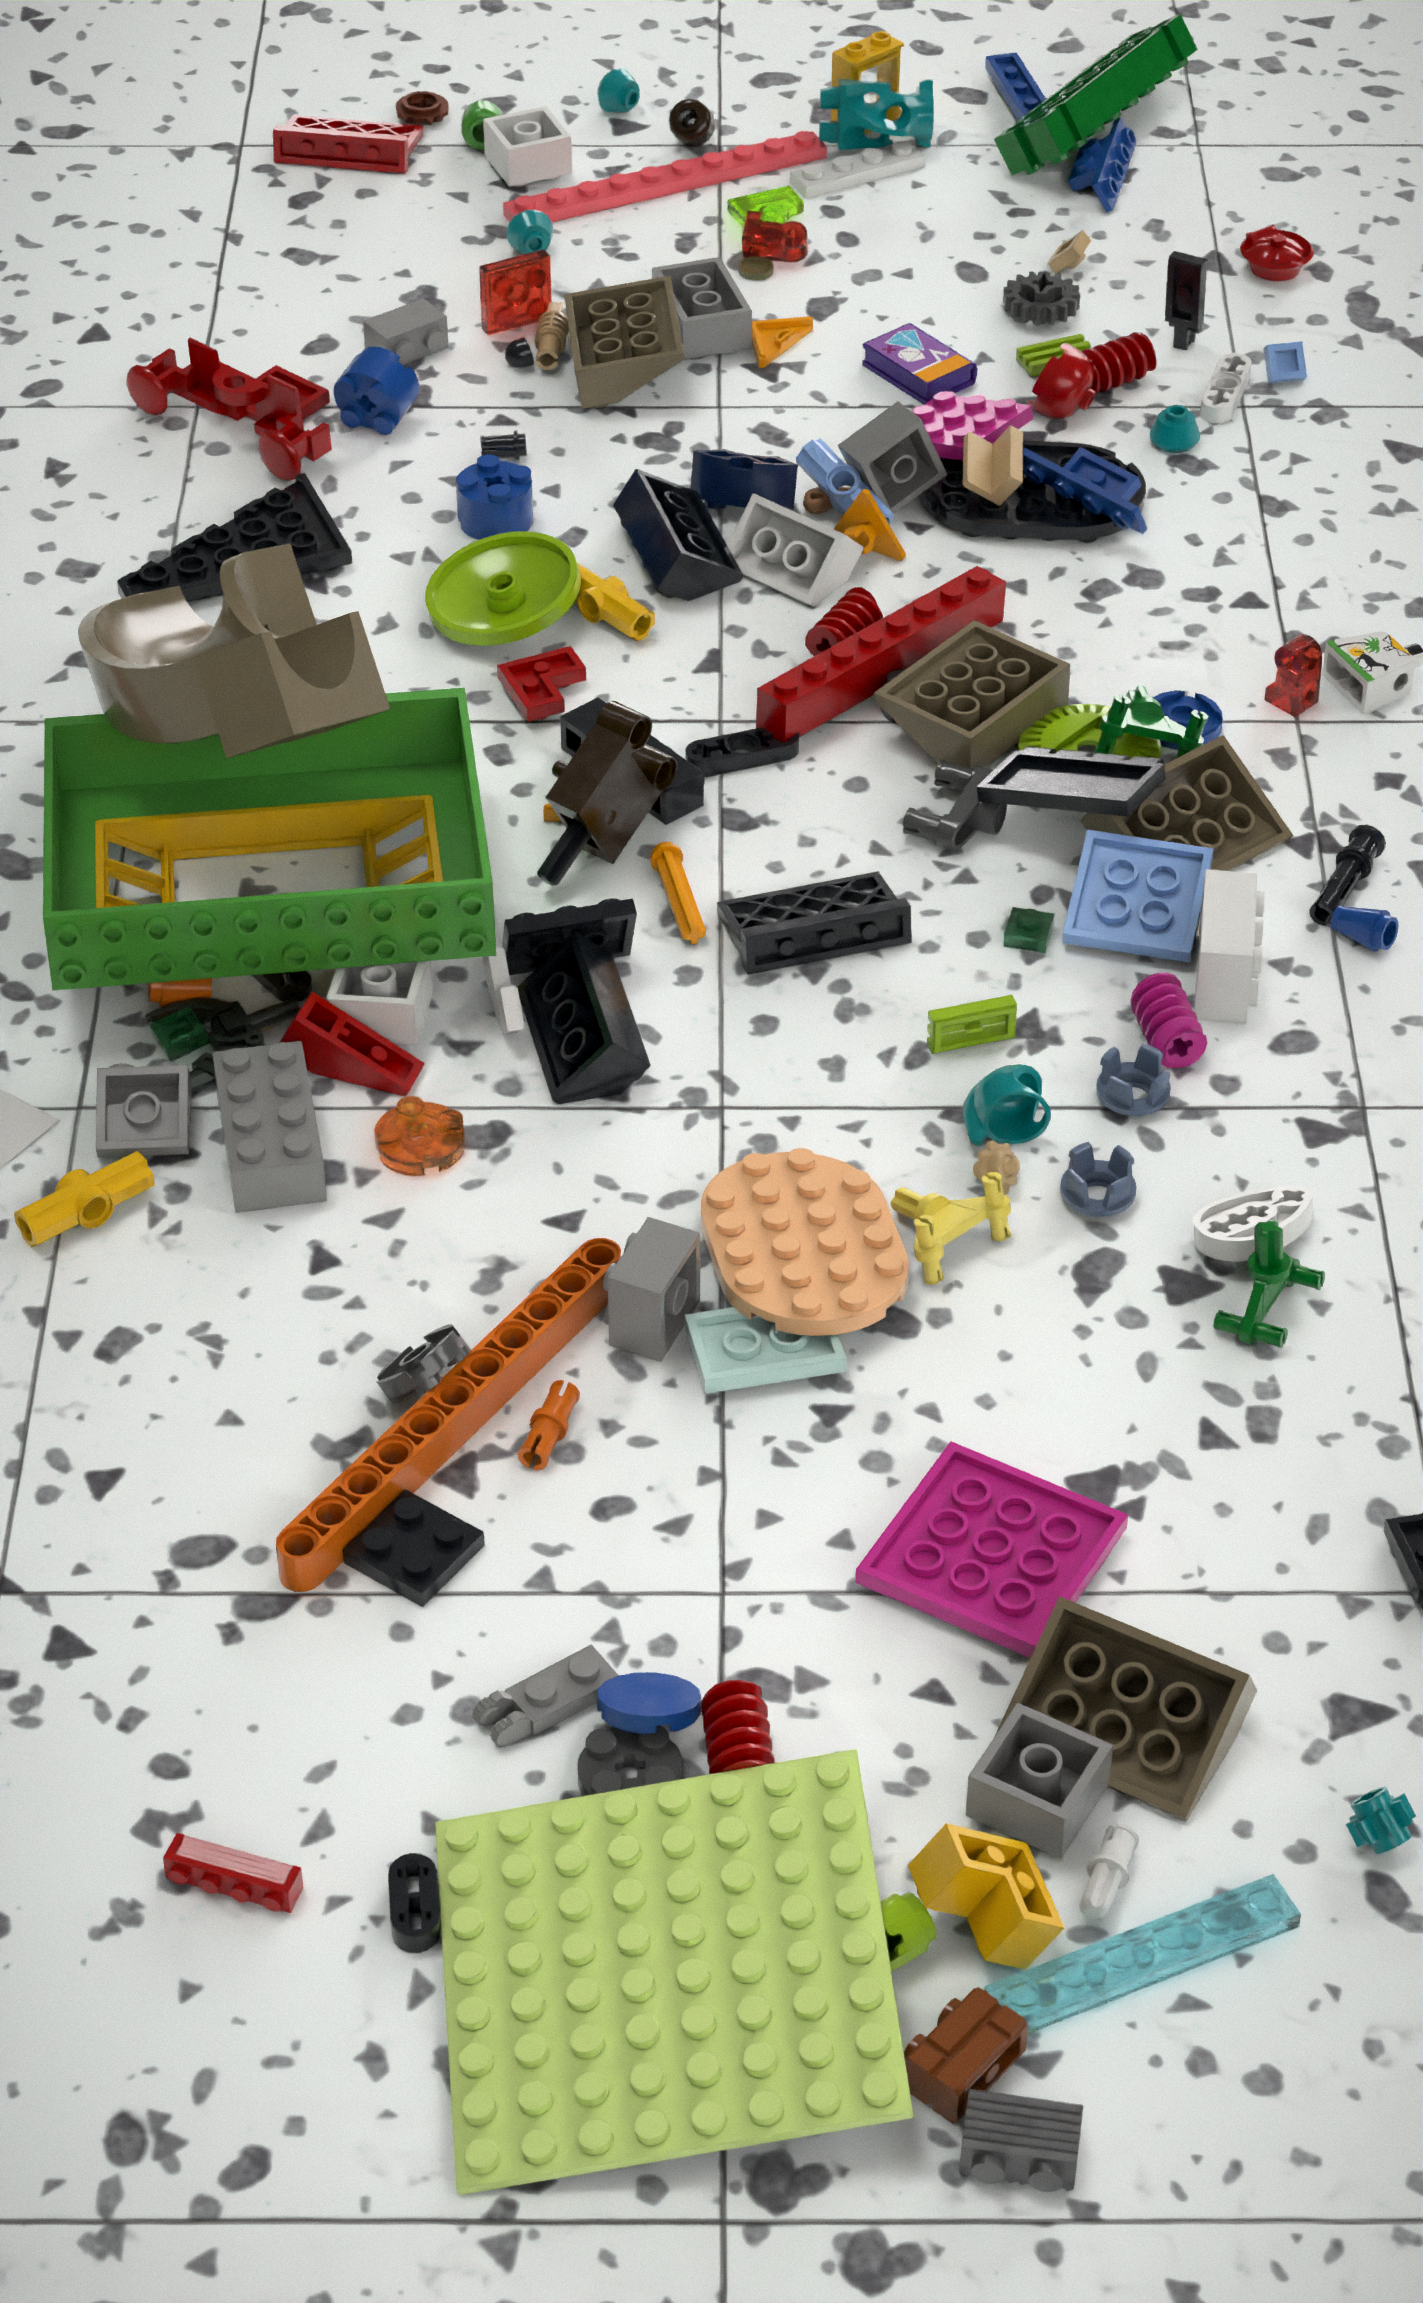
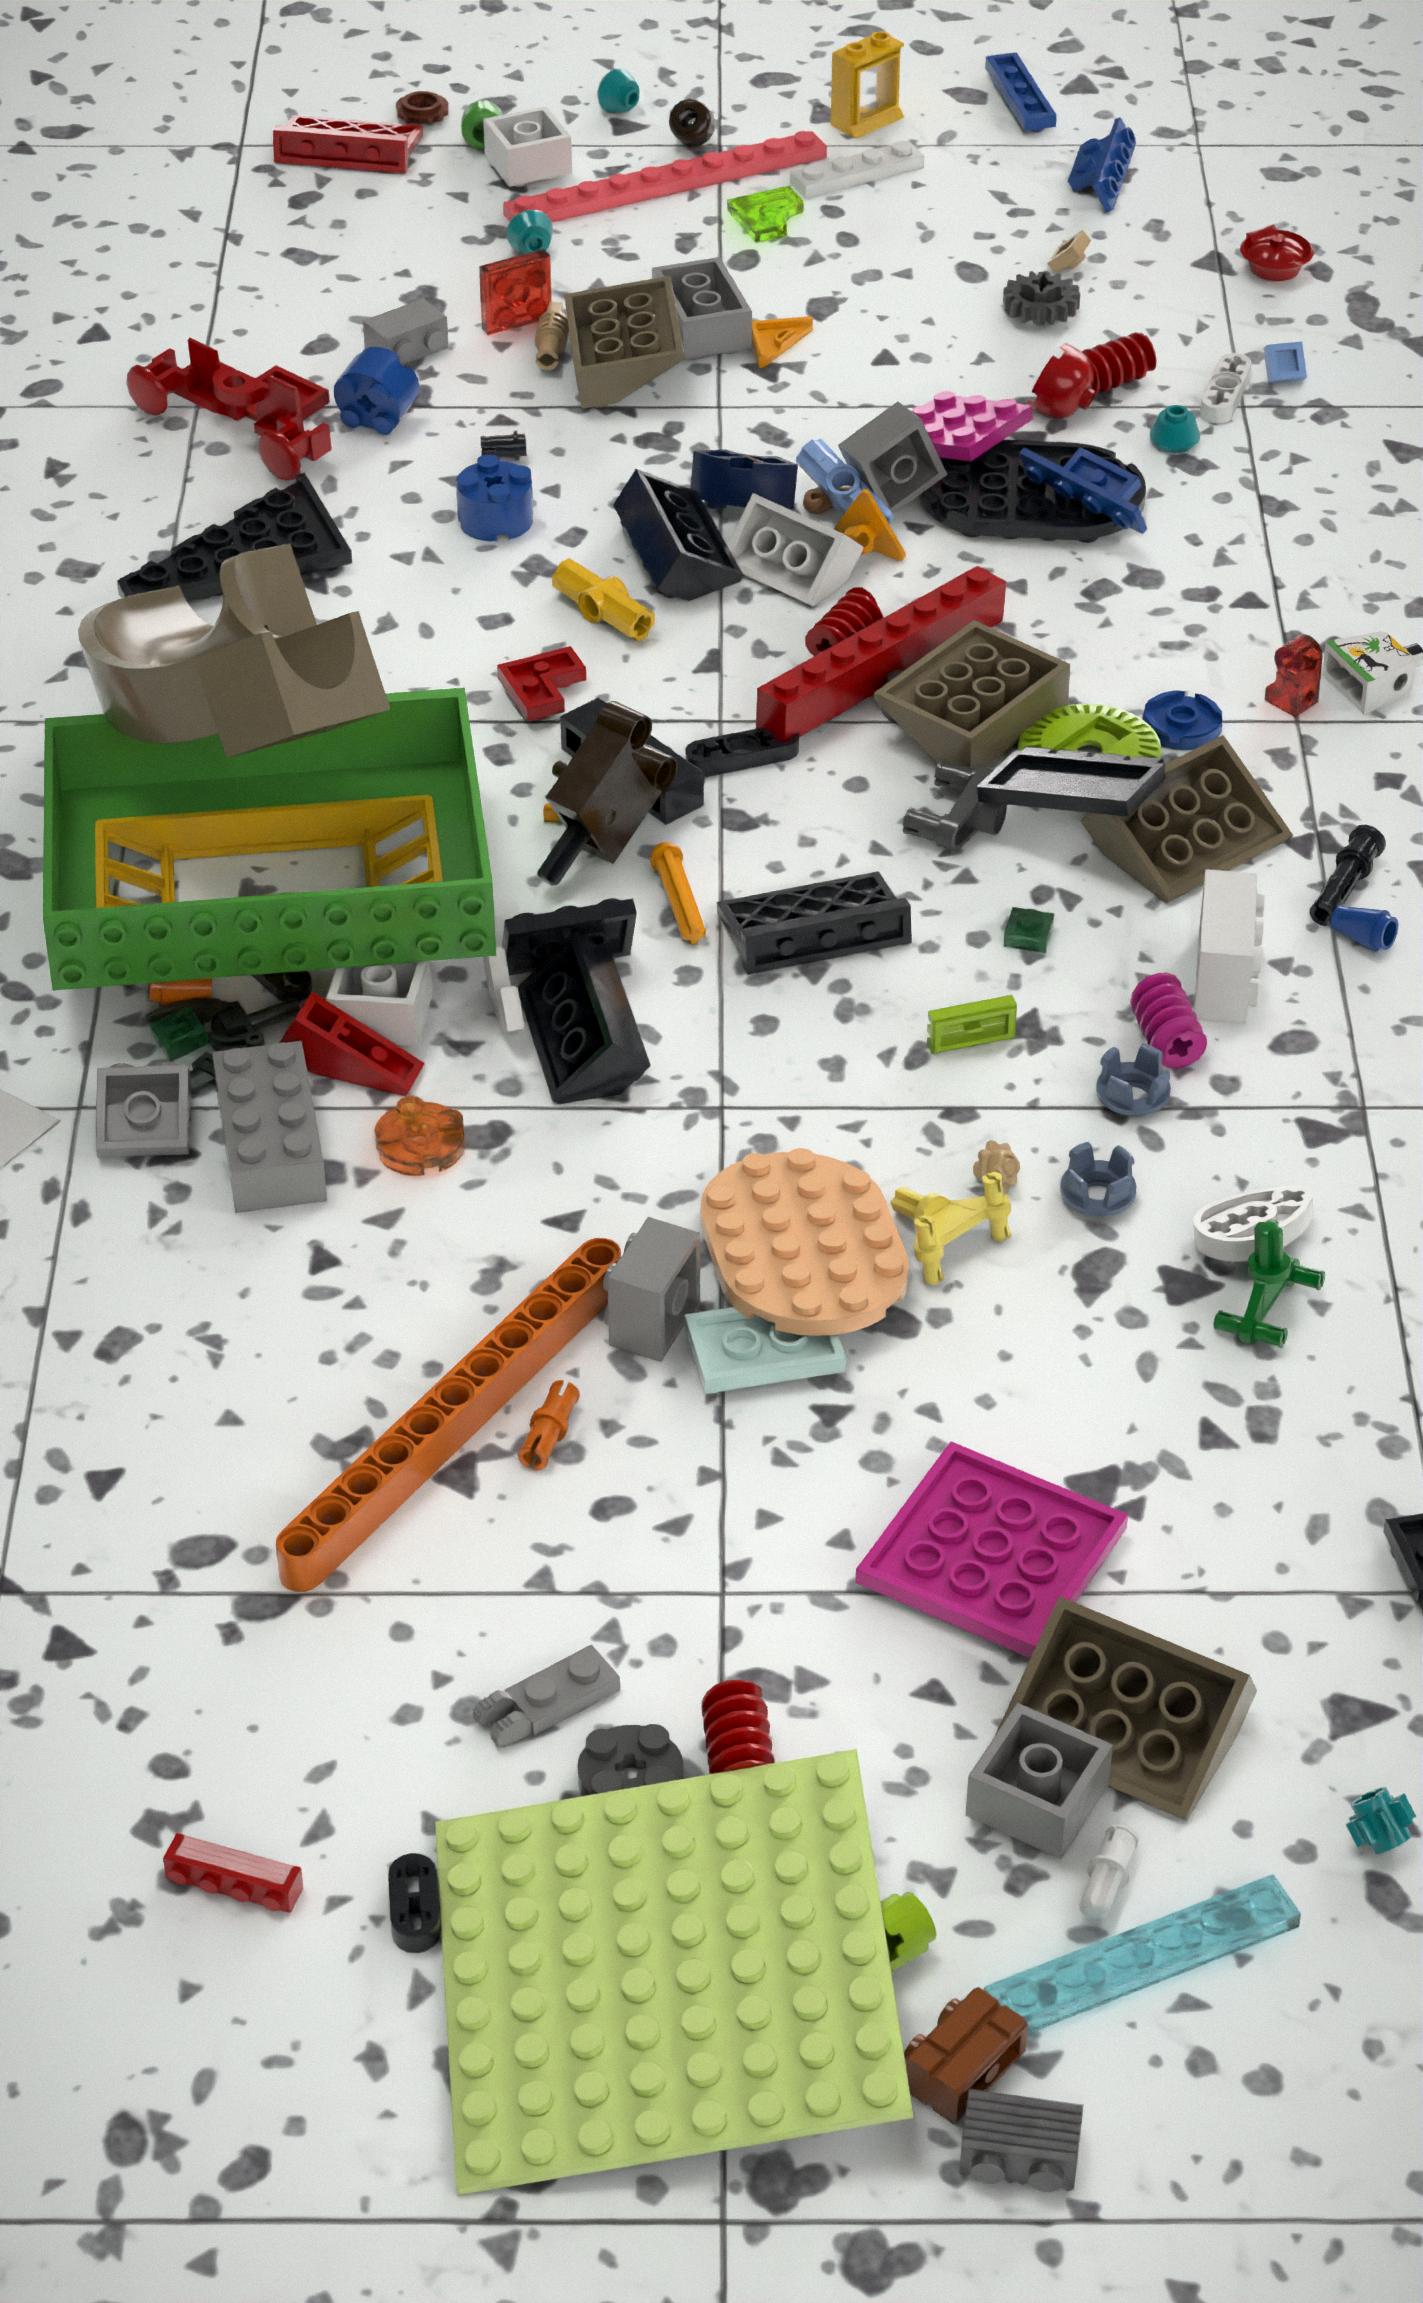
(84, 1199): yellow piece -> none
(413, 1547): black plate -> none
(420, 1367): dark grey plate -> none
(503, 588): lime dish -> none
(519, 354): black hinge -> none
(648, 1700): blue tile -> none
(755, 268): olive piece -> none
(774, 240): clear red leg -> none
(857, 115): teal hips -> none
(918, 363): piece -> none
(993, 468): tan panel -> none
(994, 1887): yellow brick -> none
(1006, 1106): teal piece -> none
(1036, 356): lime tile -> none
(1096, 96): green brick -> none
(1137, 896): light blue plate -> none
(1144, 717): green axle -> none
(1185, 297): black hinge -> none

